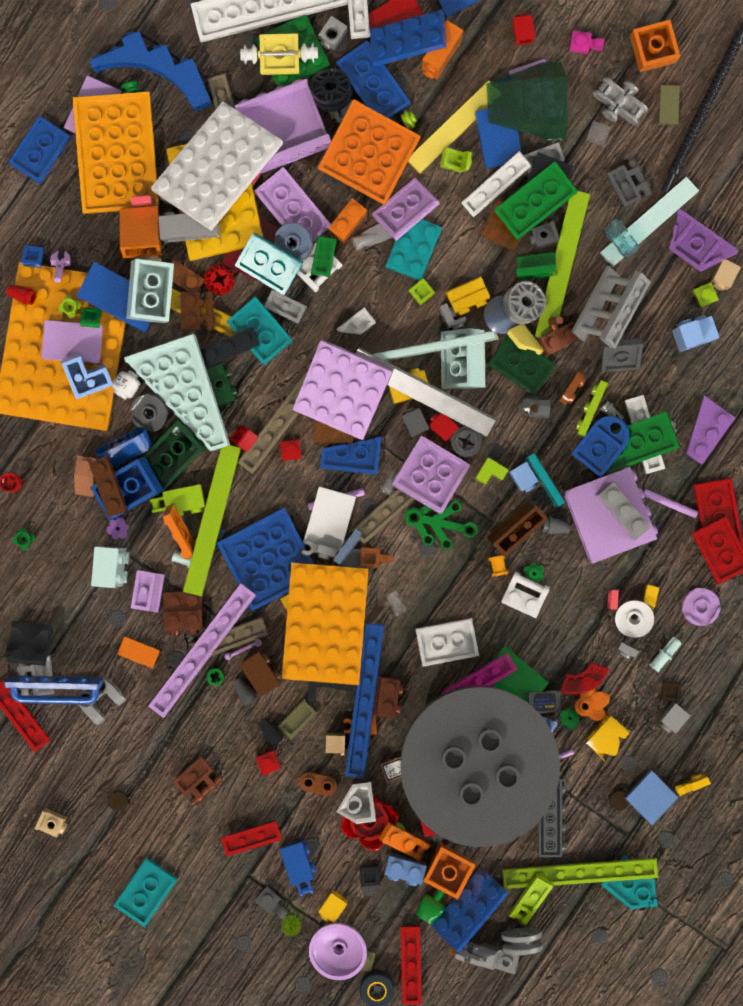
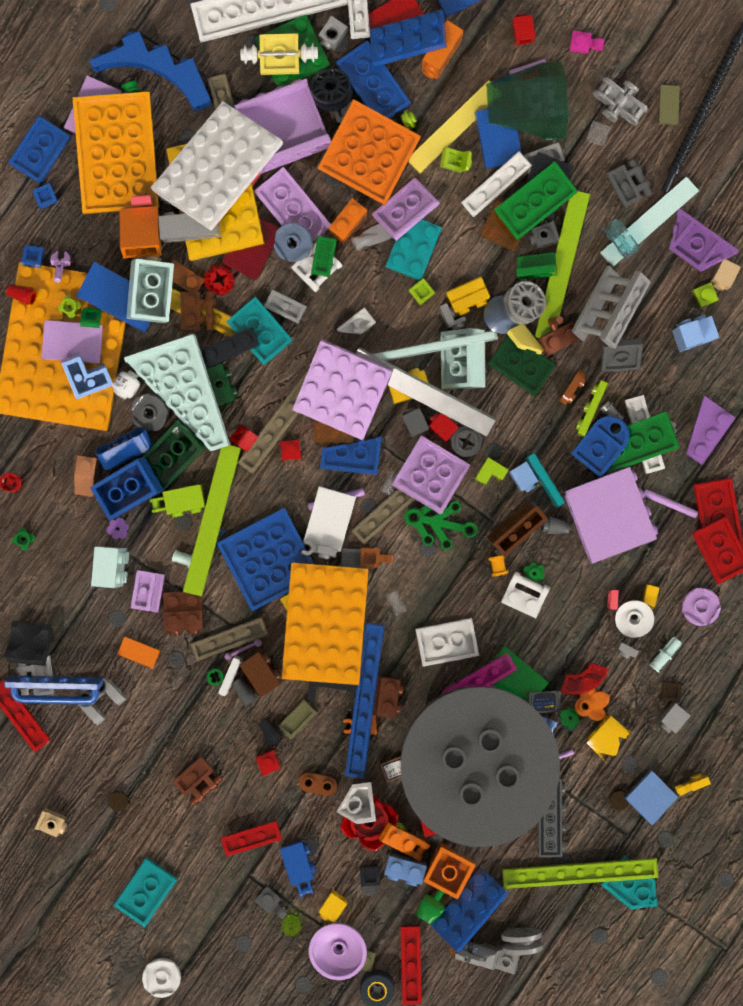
(45, 196): none -> blue plate
(108, 486): reddish brown plate -> none
(161, 977): none -> white tile
(179, 531): orange plate -> none
(202, 650): lavender plate -> none
(230, 676): none -> white tile
(268, 263): tile -> none
(335, 743): tan panel -> none
(348, 546): sand blue tile -> none
(531, 899): lime plate -> none
(535, 406): dark grey rock -> none
(623, 511): light grey brick -> none
(654, 45): orange brick -> none

